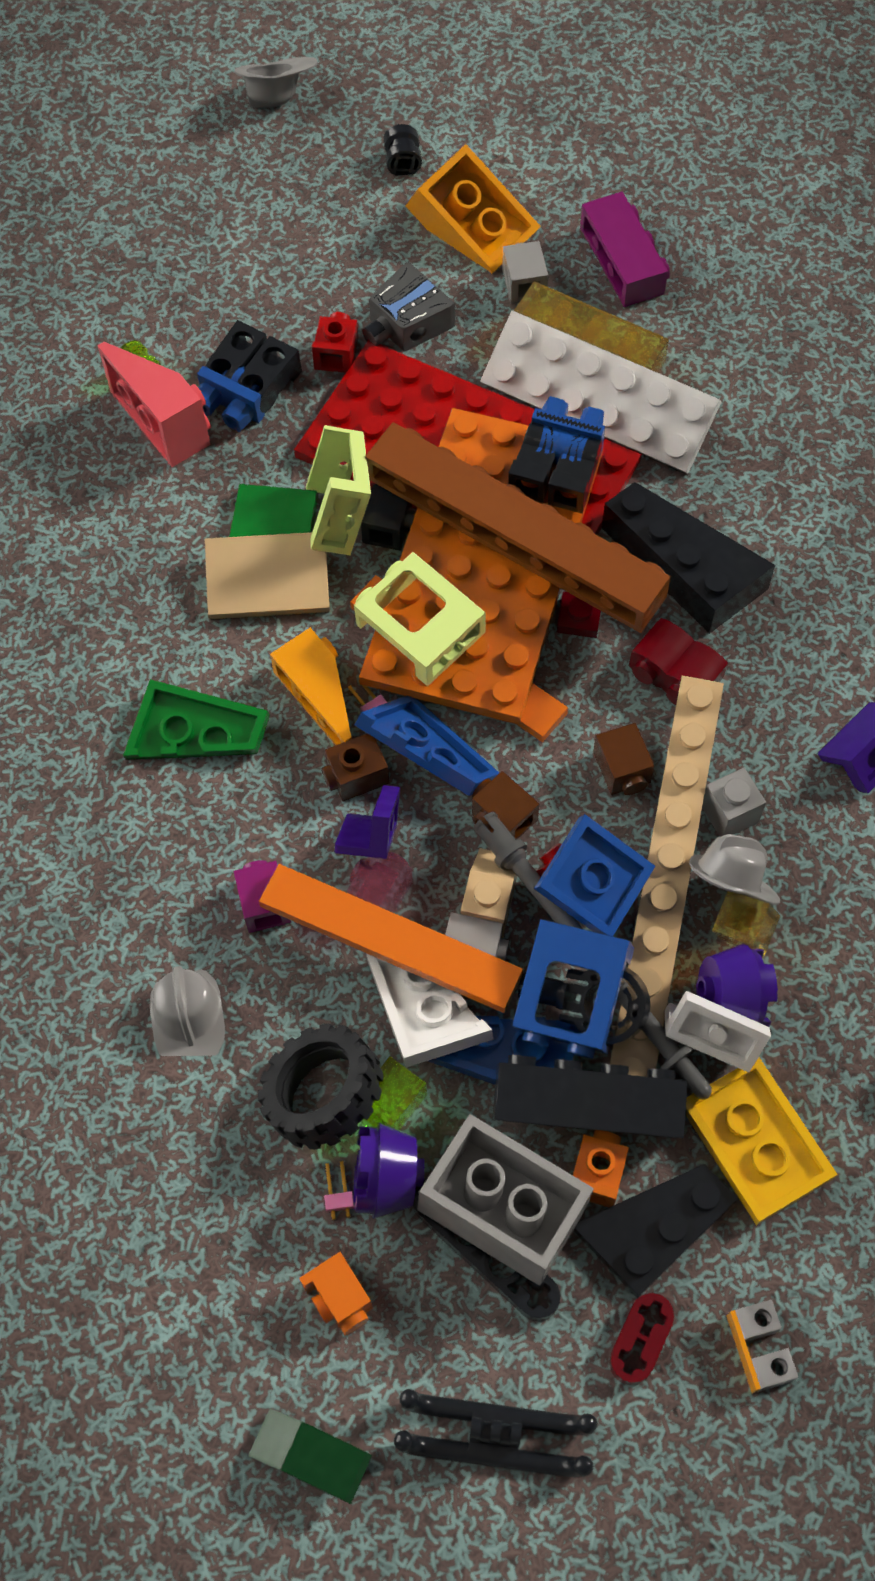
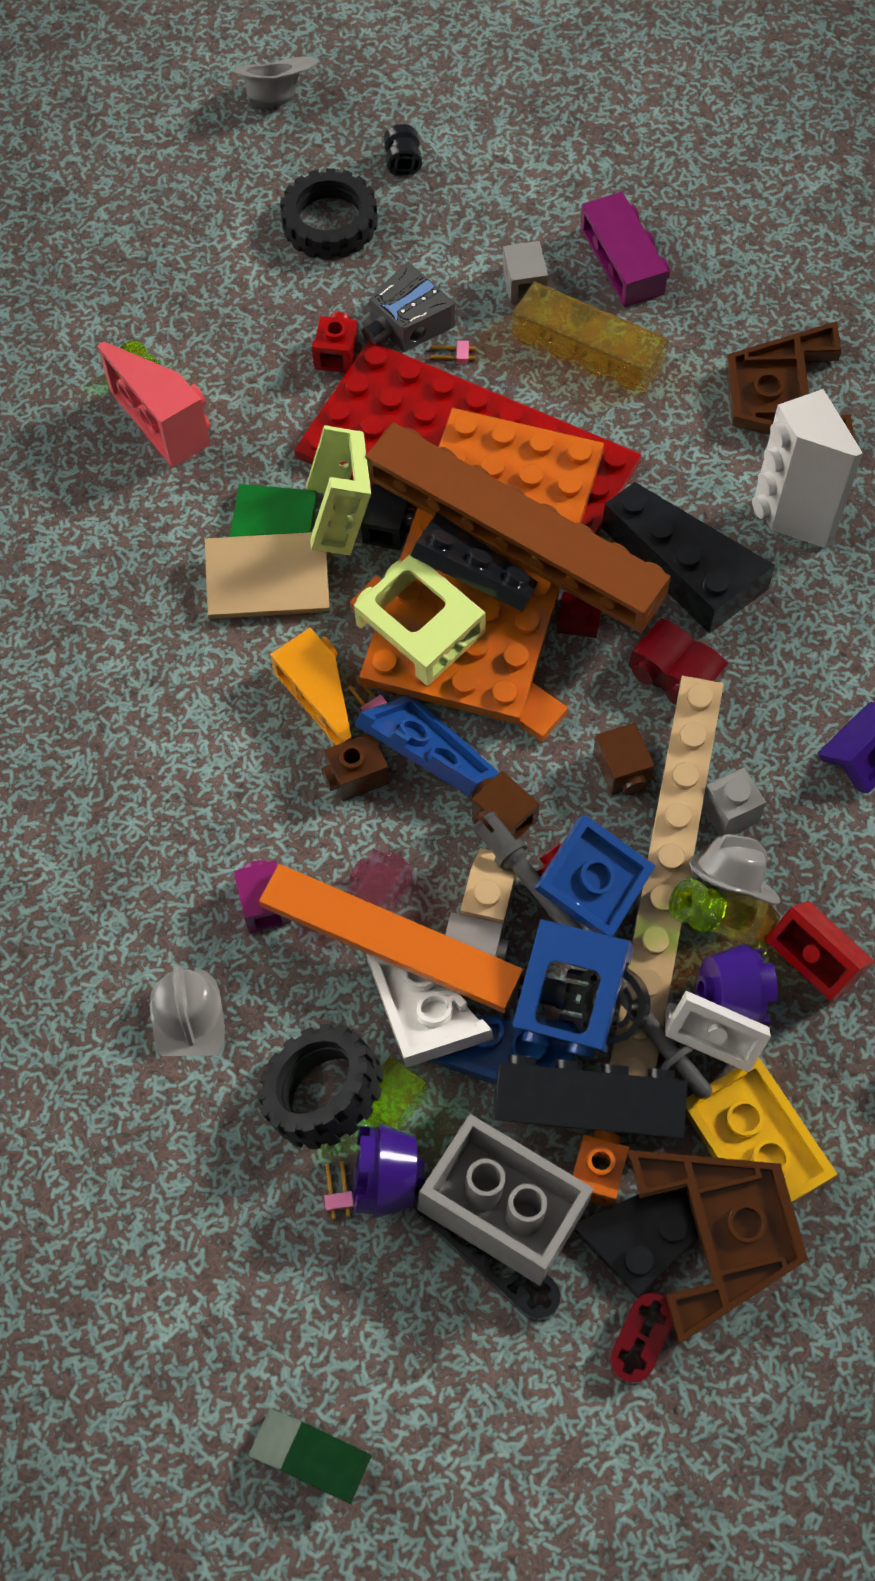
(193, 724): green wing -> none
(247, 375): black hips -> none
(336, 241): none -> black tyre
(339, 1294): orange brick -> none
(371, 834): dark purple panel -> none
(462, 353): none -> piece
(471, 210): light orange slope -> none
(472, 562): none -> black wing
(495, 1435): black piece -> none
(563, 442): hips -> none
(638, 404): white plate -> none
(697, 905): none -> clear neon green wheel
(742, 1226): none -> reddish brown wing
(759, 1368): flat silver piece -> none
(776, 373): none -> reddish brown wing
(807, 470): none -> white slope
(819, 950): none -> red brick

